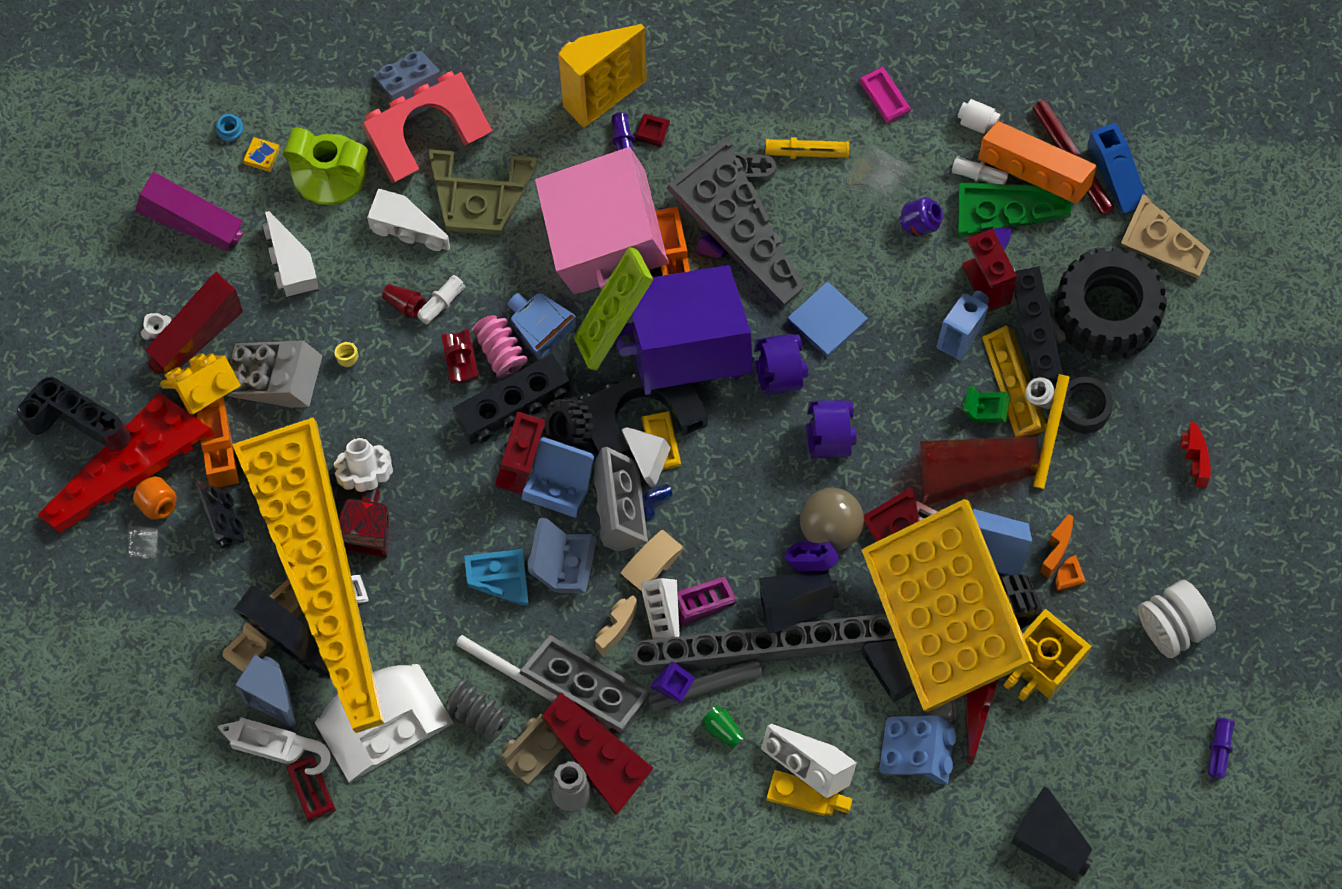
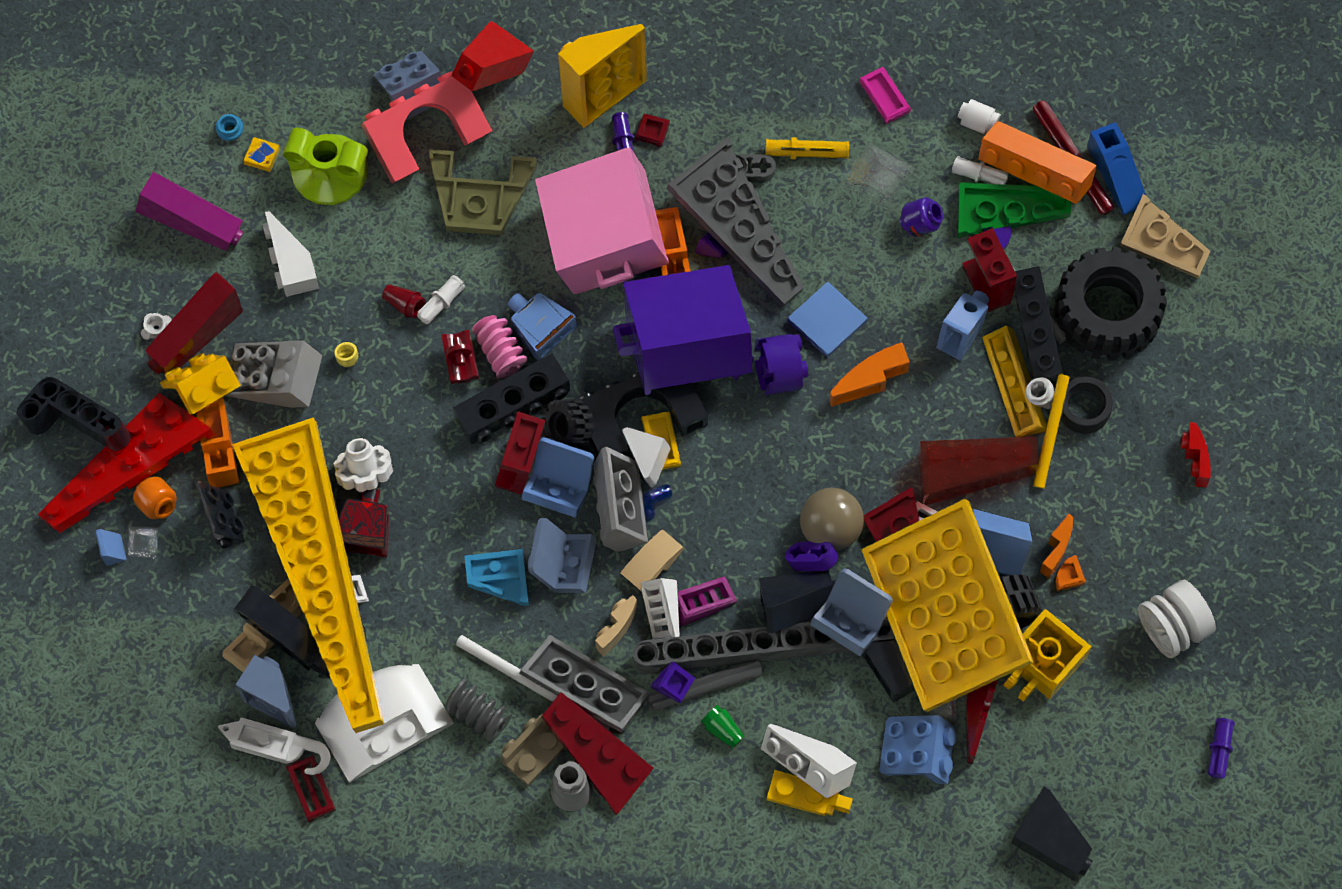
(110, 547): none -> medium blue slope
(400, 217): white slope -> none
(491, 58): none -> red slope
(613, 308): lime tile -> none
(830, 429): dark purple brick -> none
(853, 612): none -> sand blue bracket
(871, 375): none -> orange slope
(986, 407): green bracket -> none

